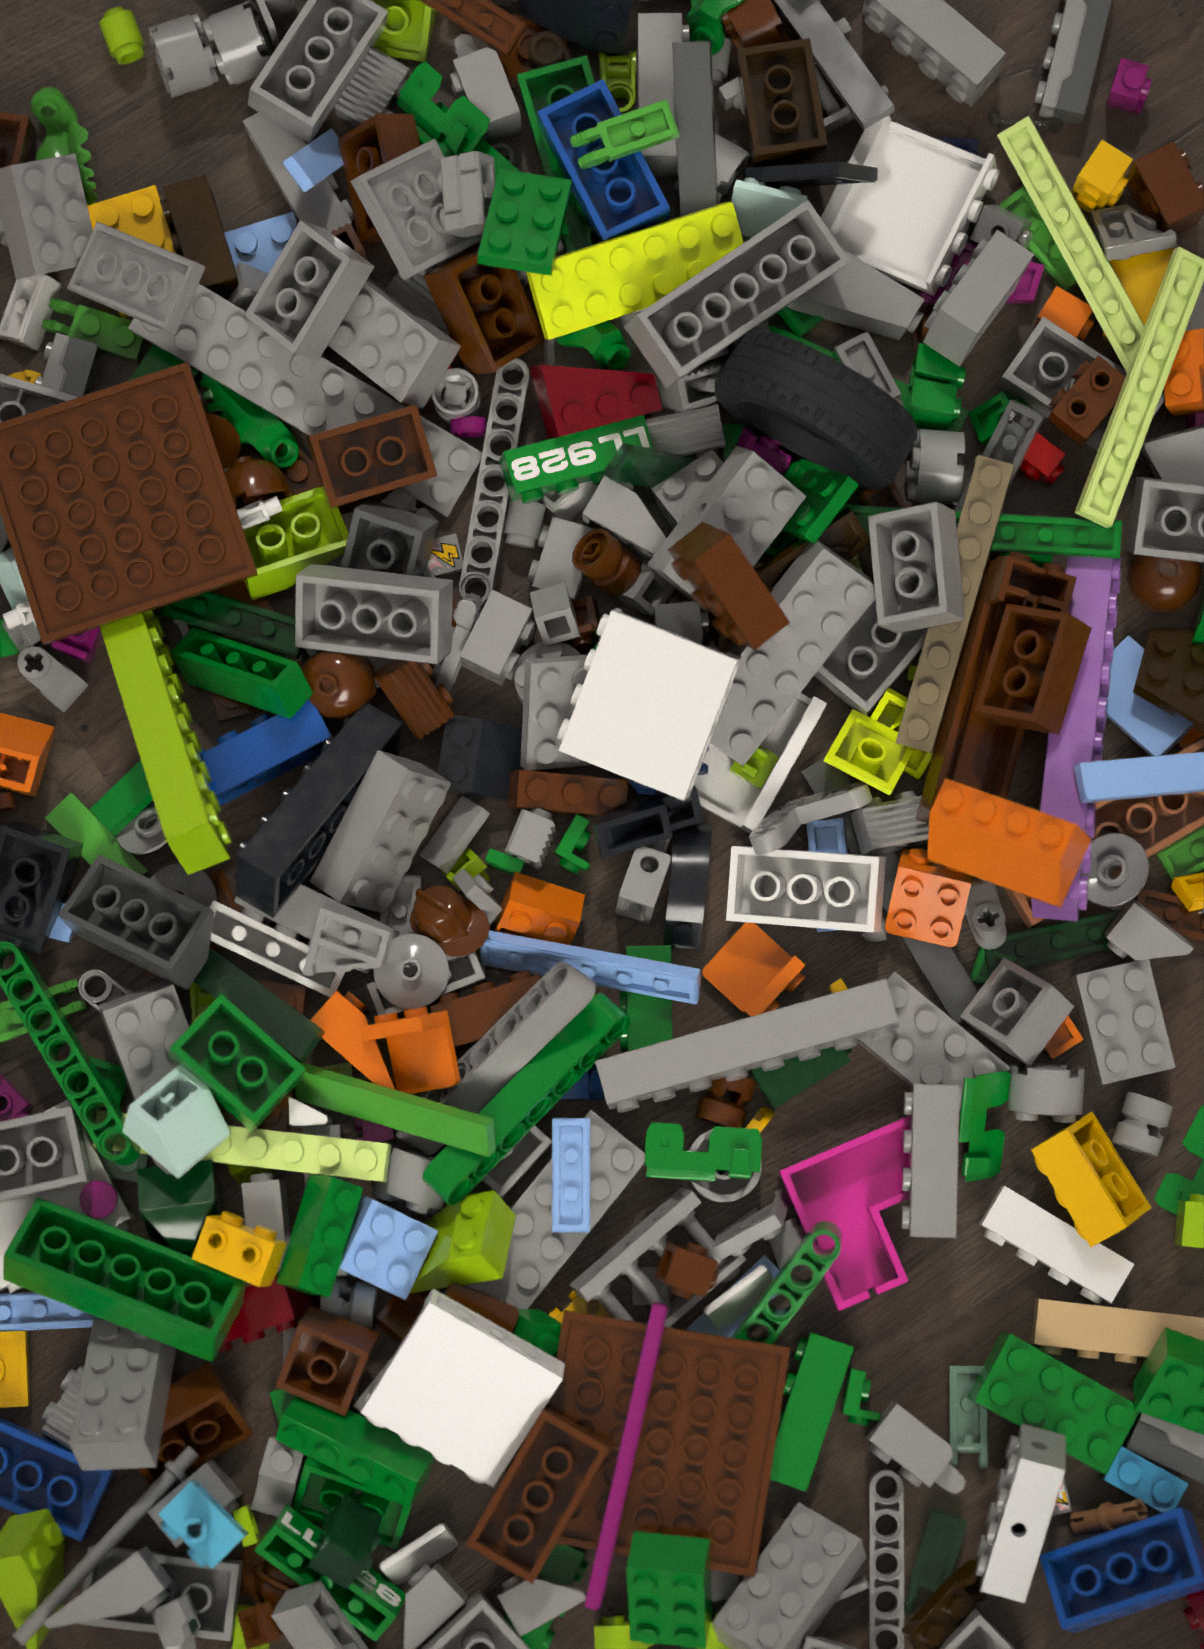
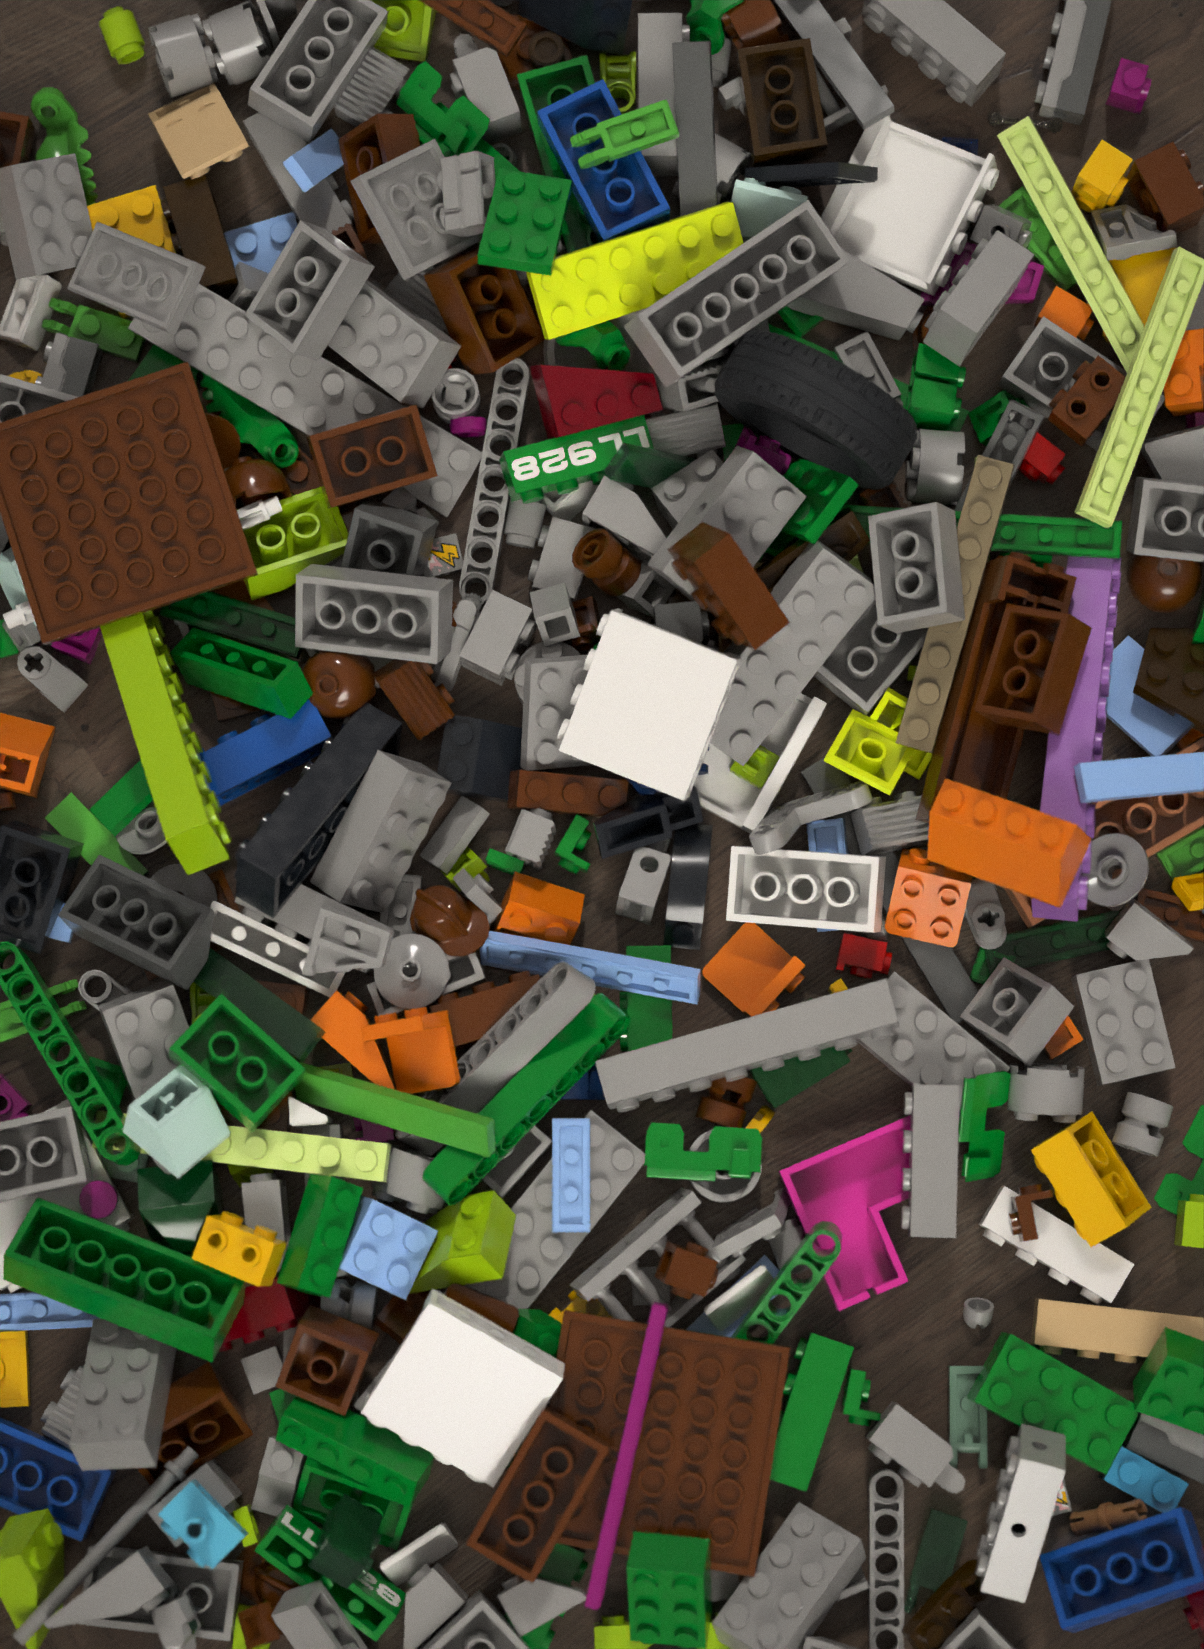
(198, 131): none -> tan slope
(263, 1369): none -> light grey tile
(863, 956): none -> red brick
(978, 1312): none -> light grey hinge
(1022, 1219): none -> reddish brown bracket

